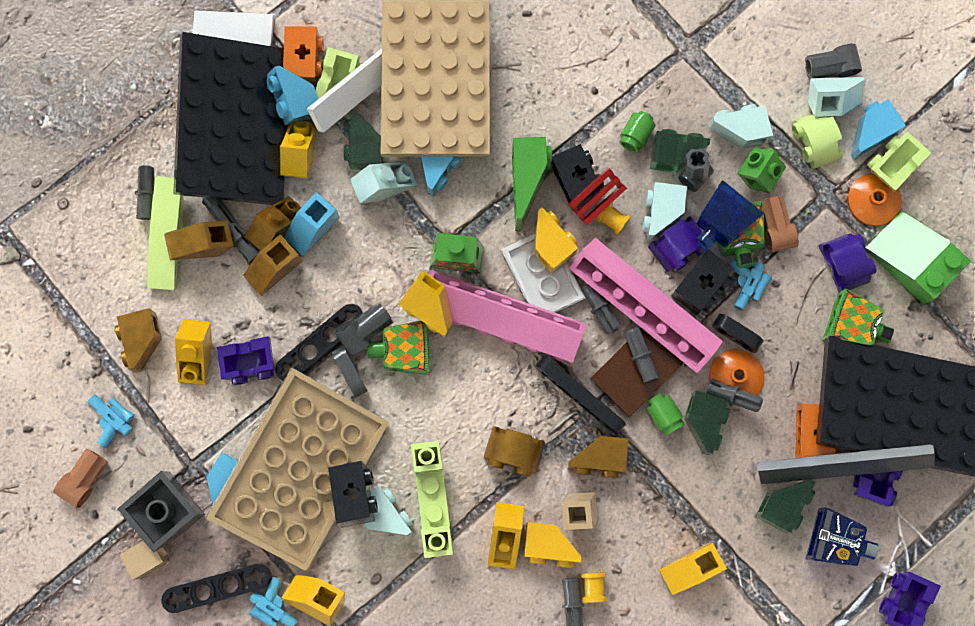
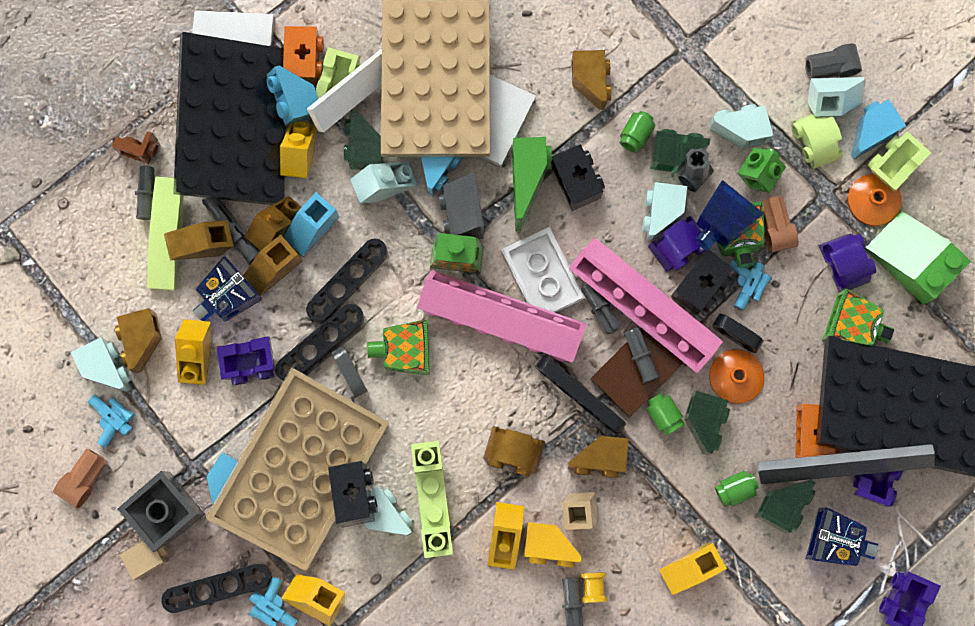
(99, 363): none -> light aqua slope
(135, 149): none -> dark orange bracket
(225, 293): none -> torso
(351, 284): none -> black beam
(357, 332): dark grey piece -> none
(429, 303): yellow slope -> none
(462, 207): none -> dark grey slope
(507, 114): none -> white tile
(552, 244): yellow slope -> none
(589, 76): none -> pearl gold slope
(605, 203): red tile -> none
(614, 219): yellow bush -> none
(735, 395): dark grey axle -> none
(737, 488): none -> bright green brick

